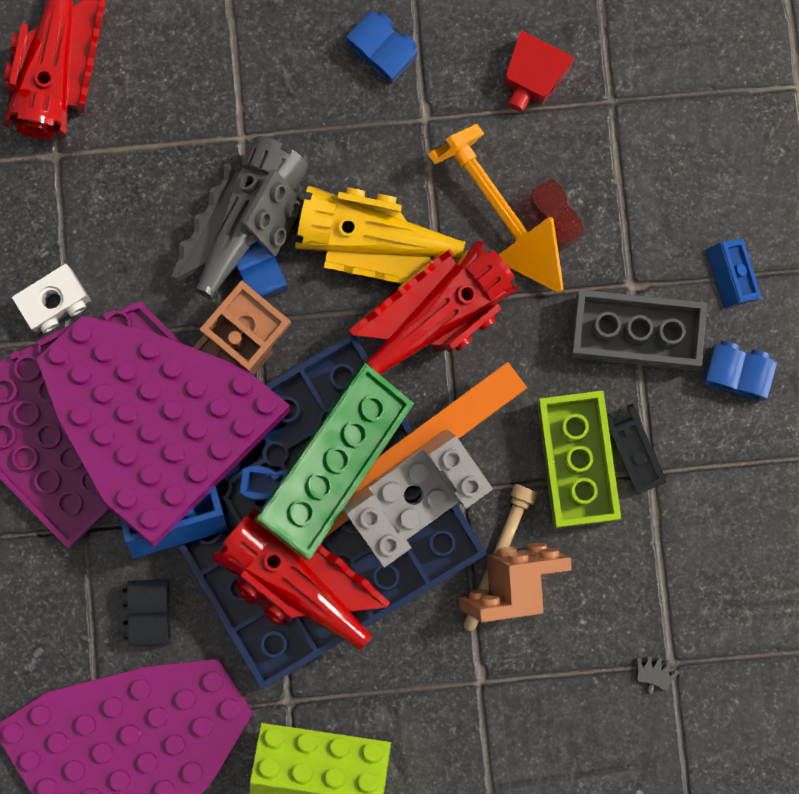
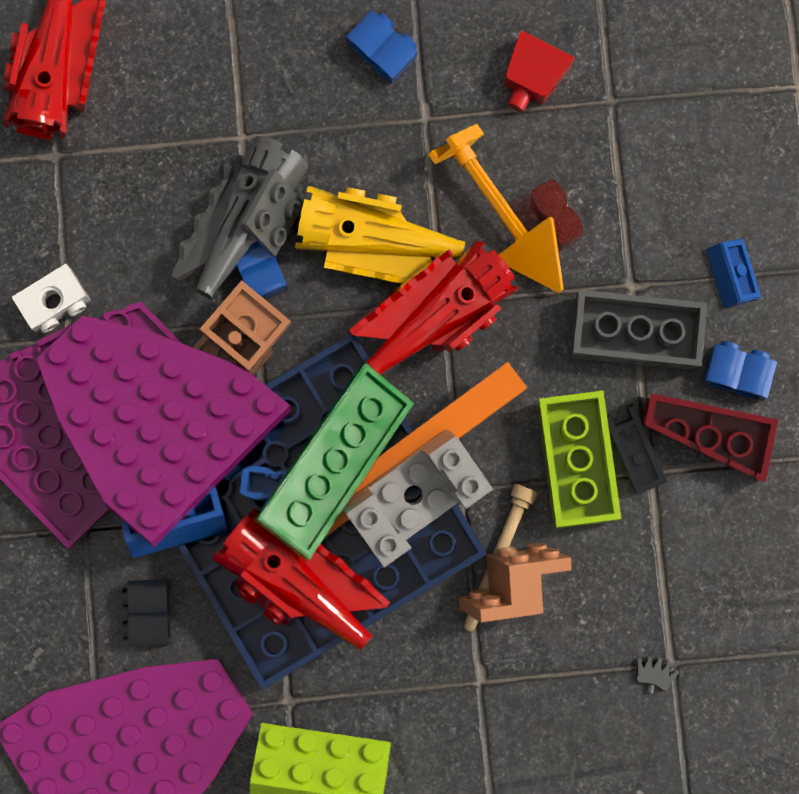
(721, 433): none -> dark red wedge

